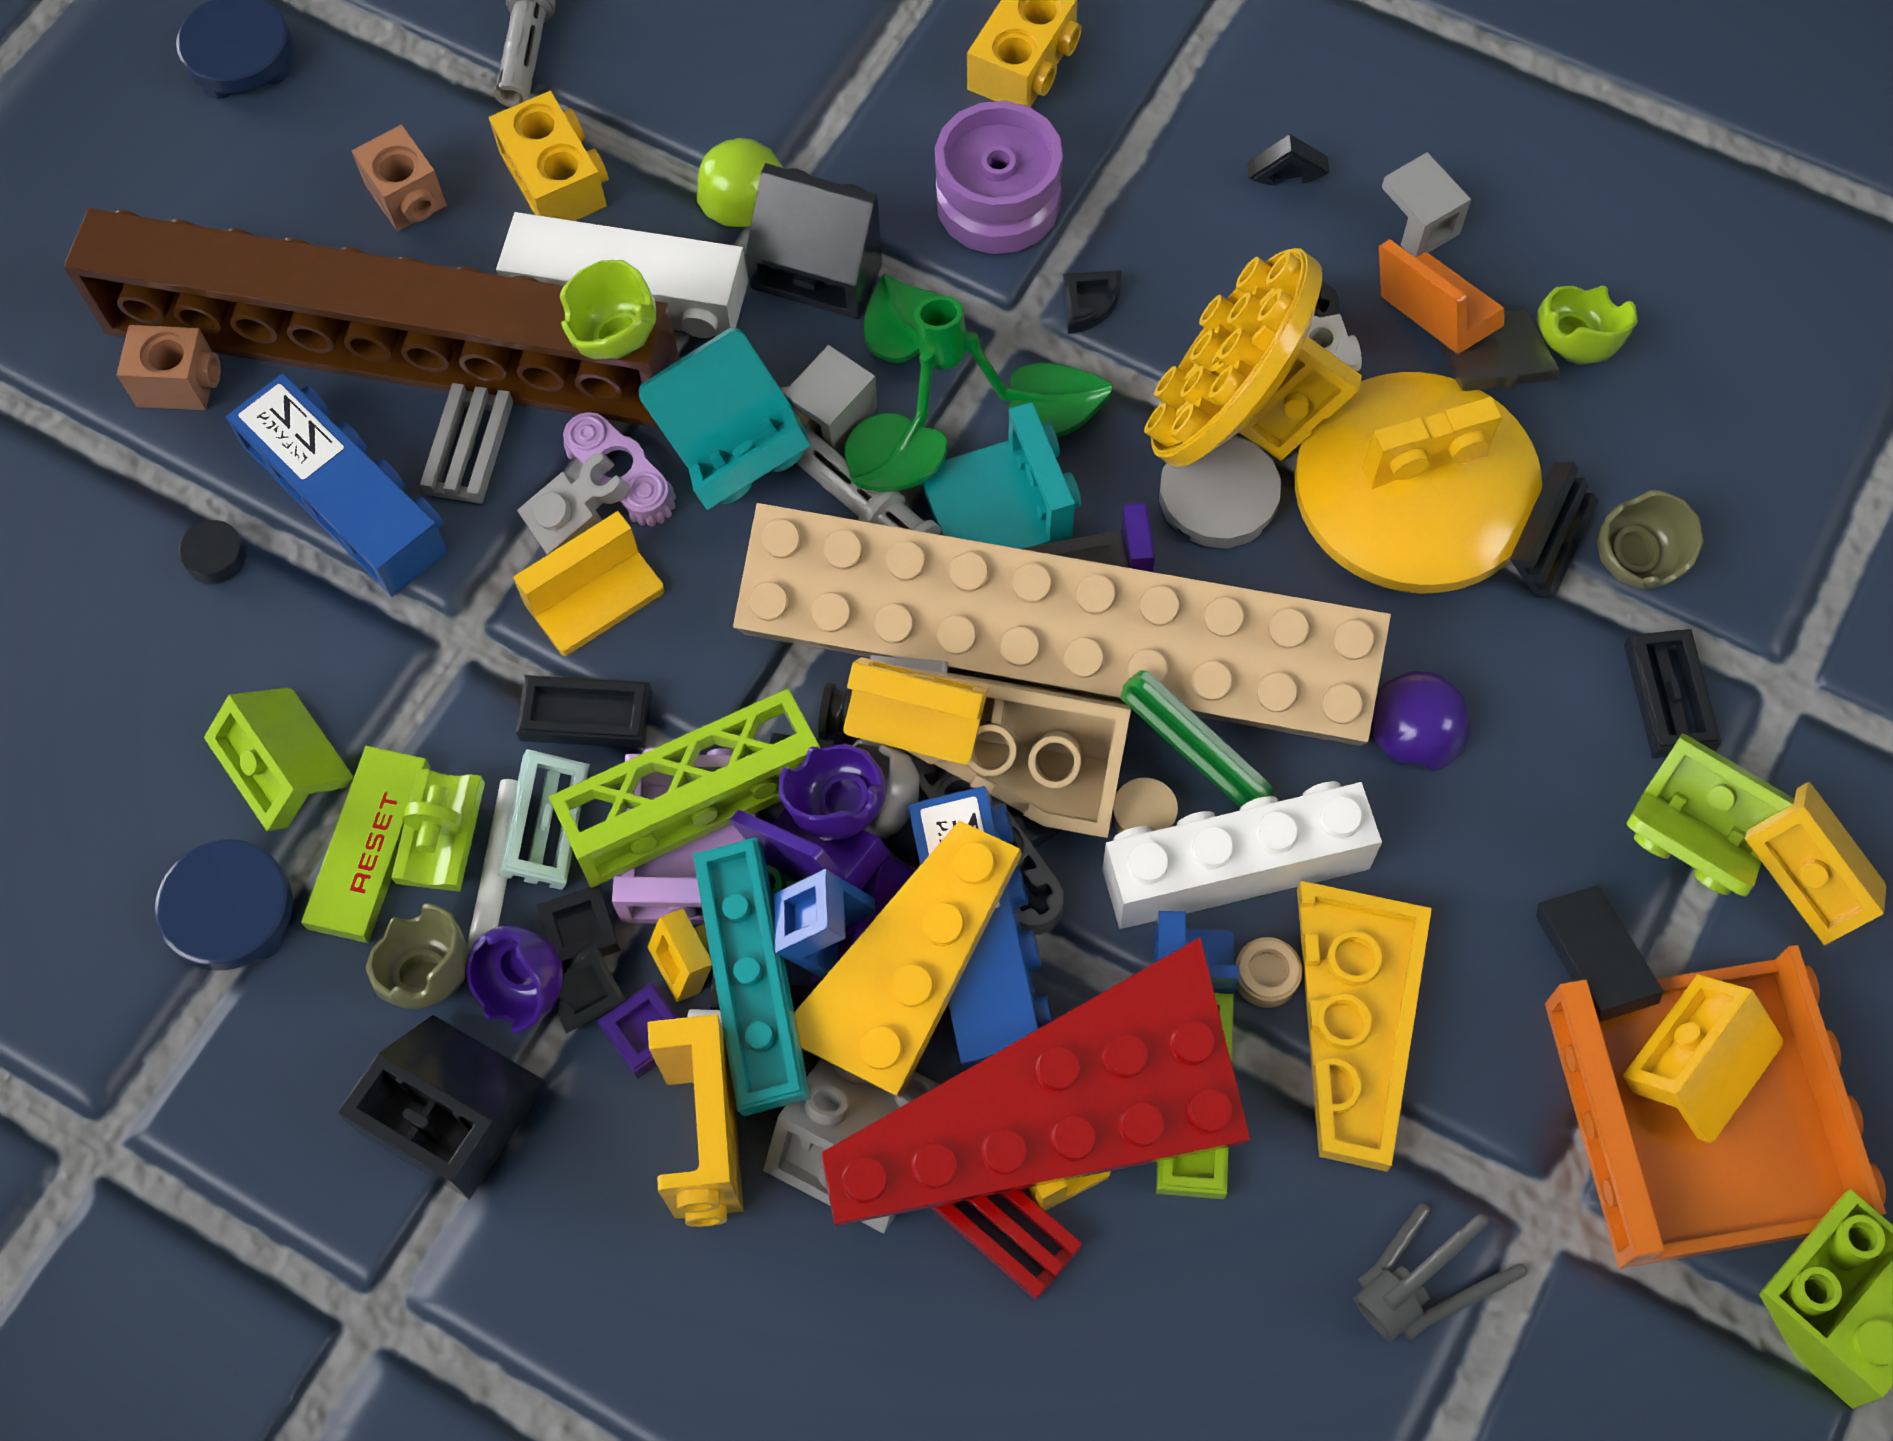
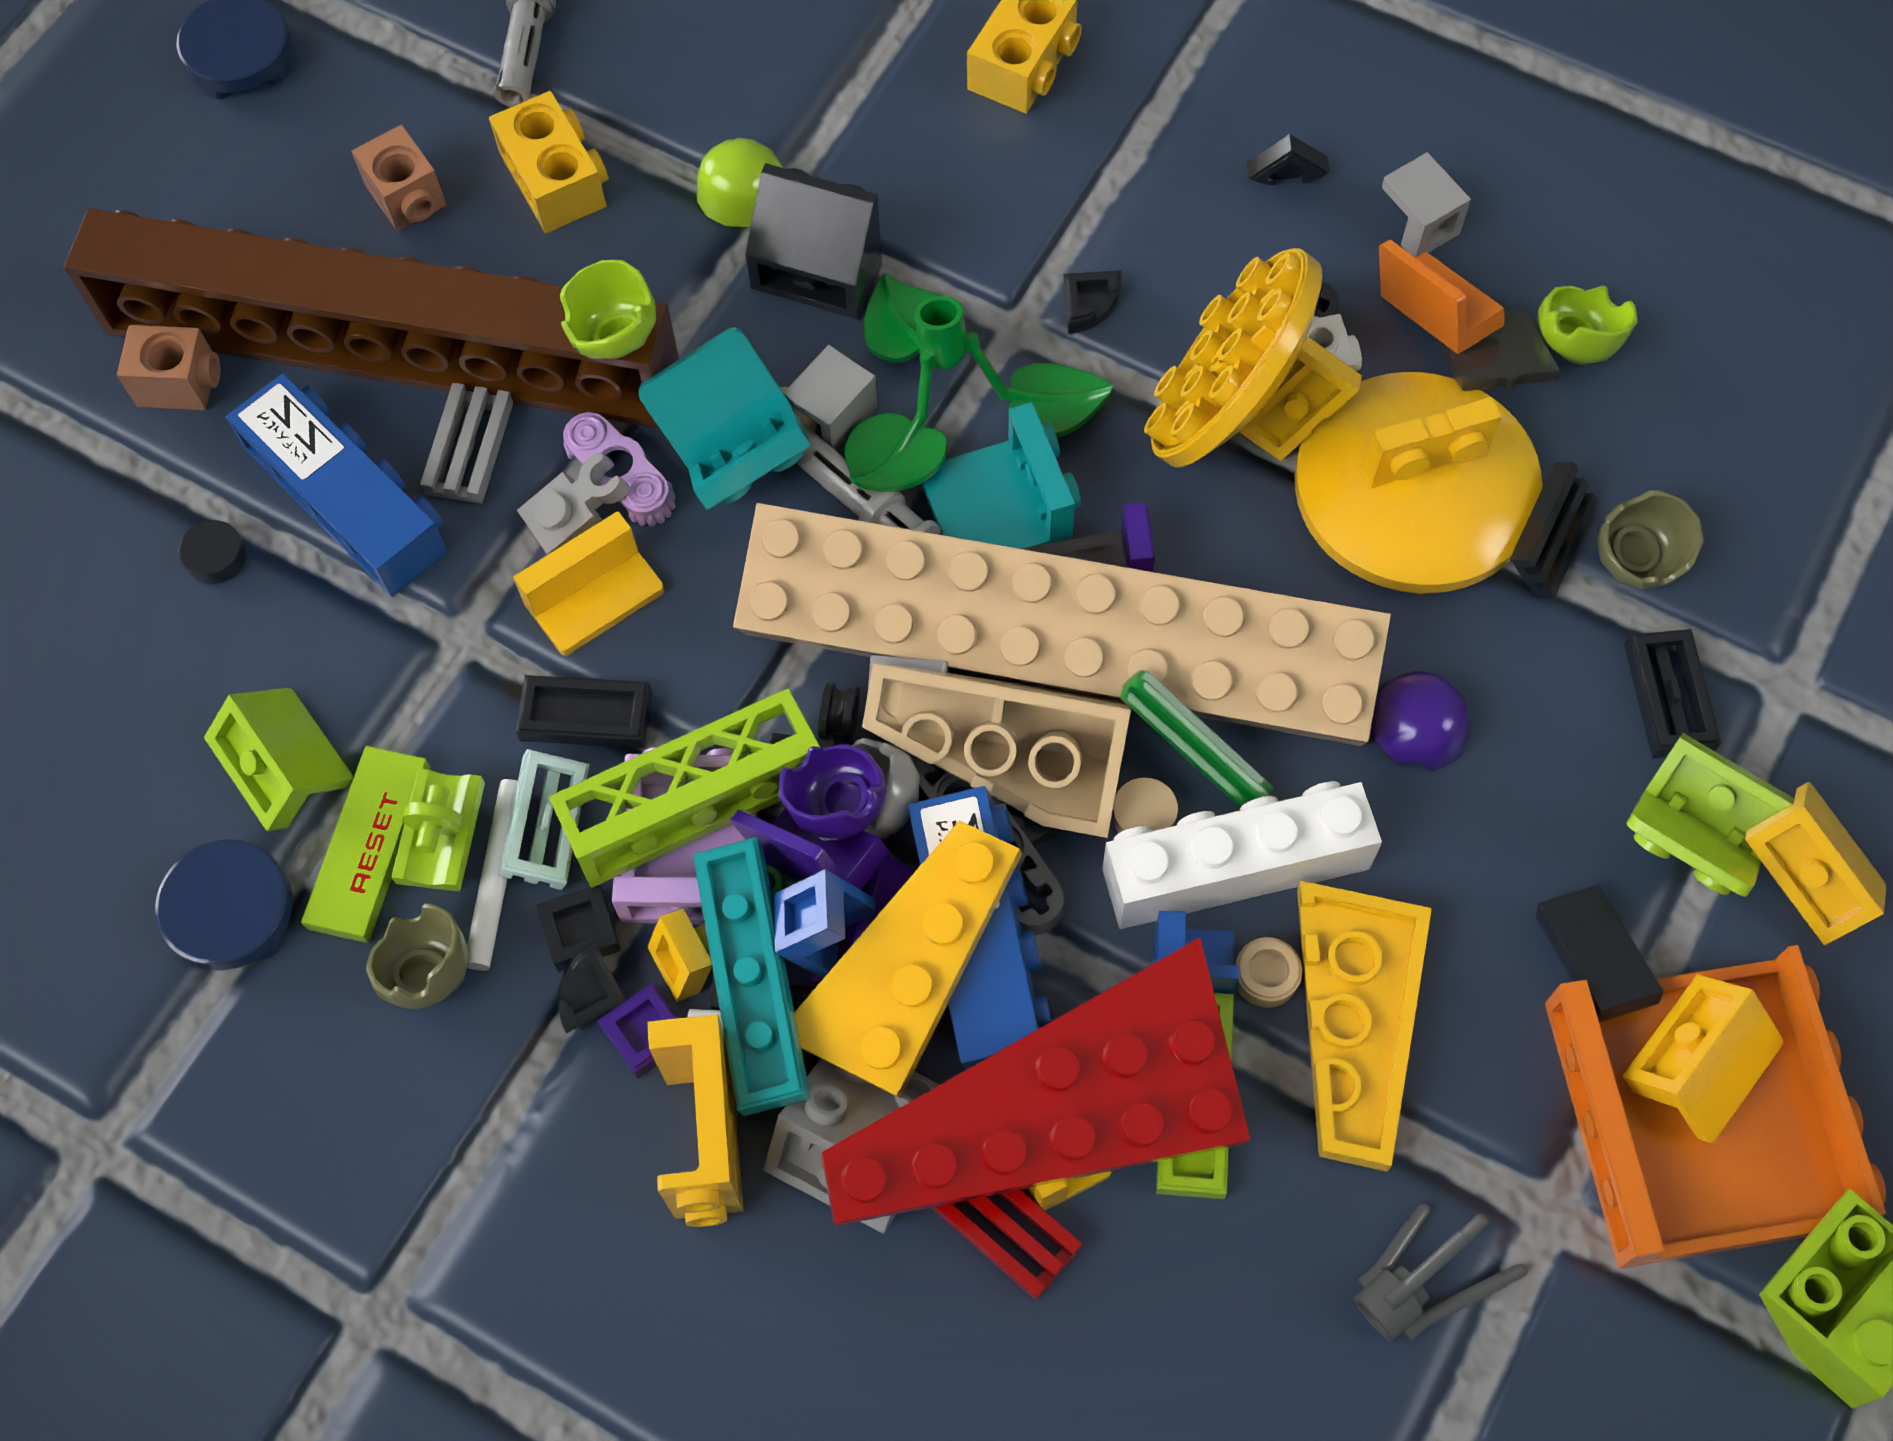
(442, 1103): black slope -> none
(515, 975): dark purple hair -> none
(695, 277): white brick -> none
(914, 710): yellow panel -> none
(998, 177): medium lavender wheel -> none
(1223, 495): light grey tile -> none

